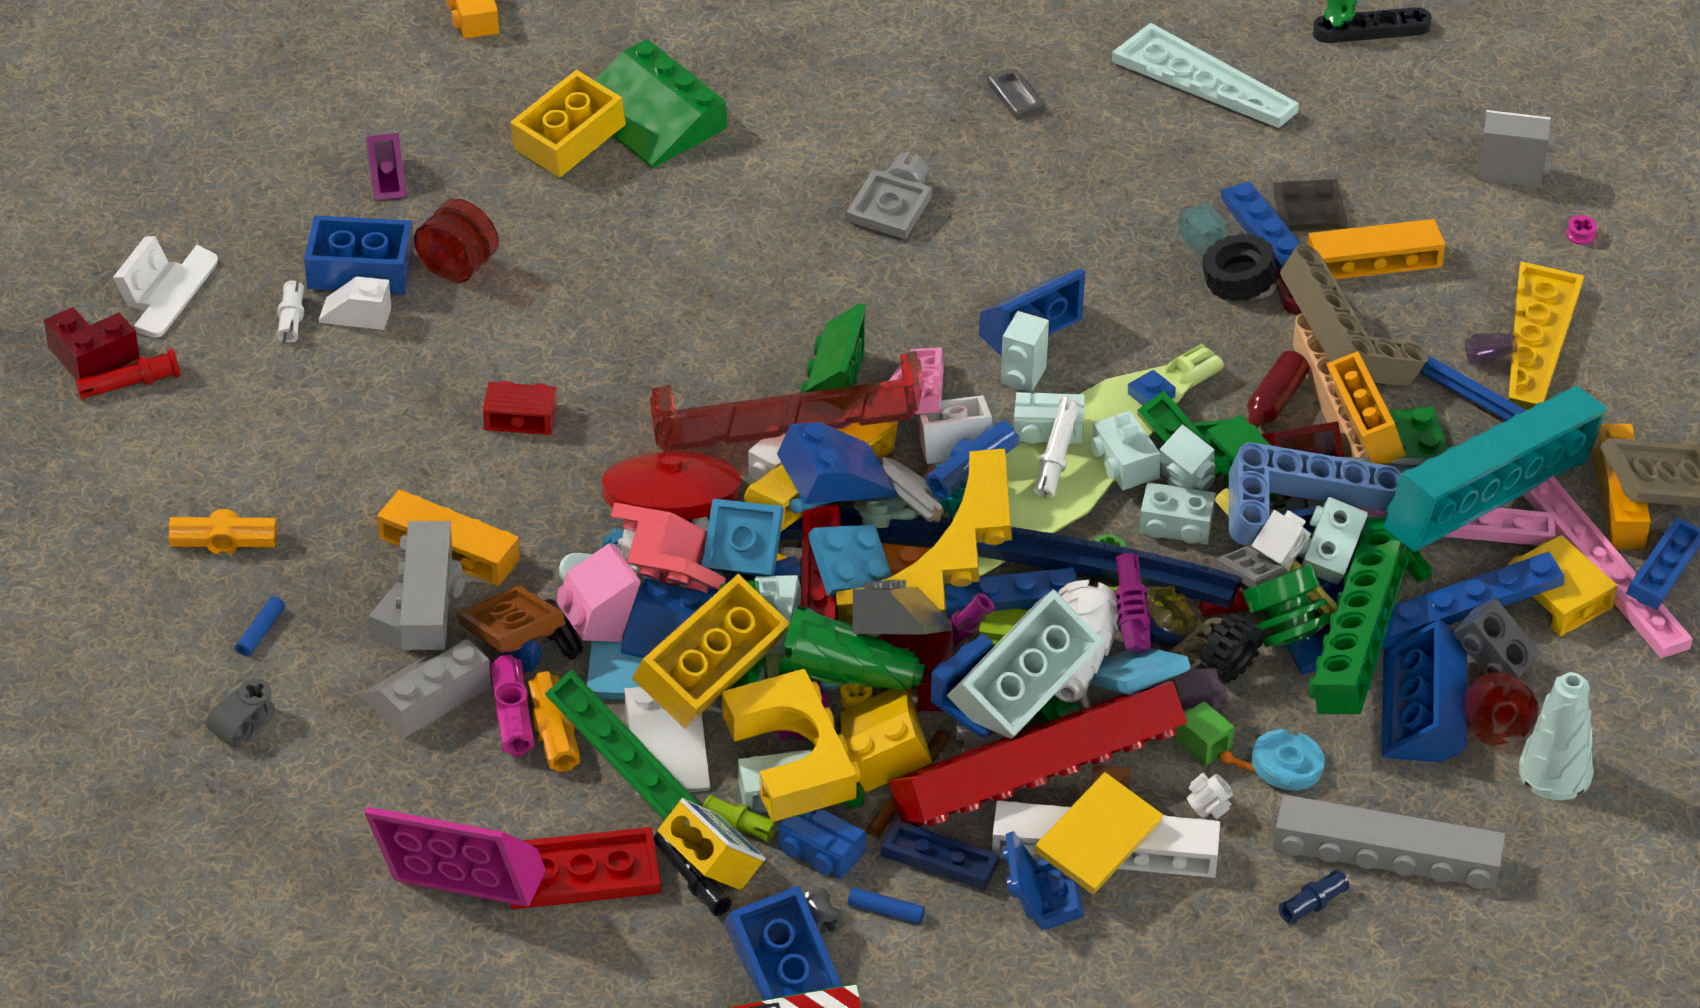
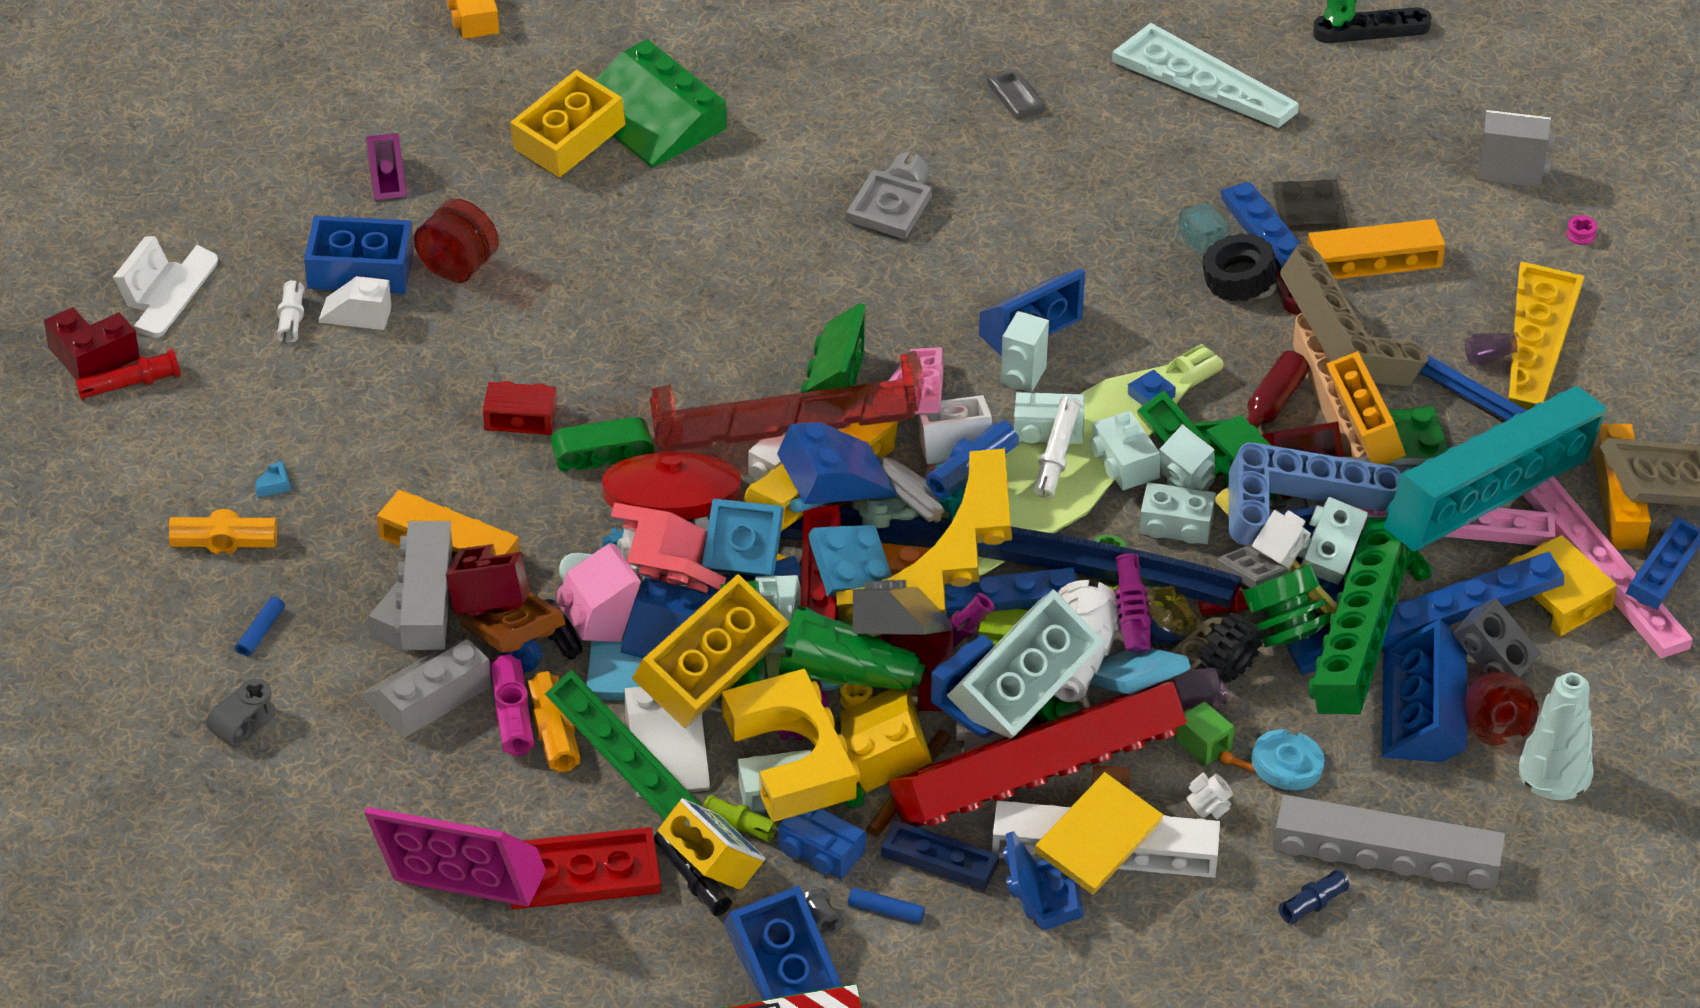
(273, 480): none -> dark azure tile
(486, 580): none -> dark red brick
(600, 443): none -> green beam

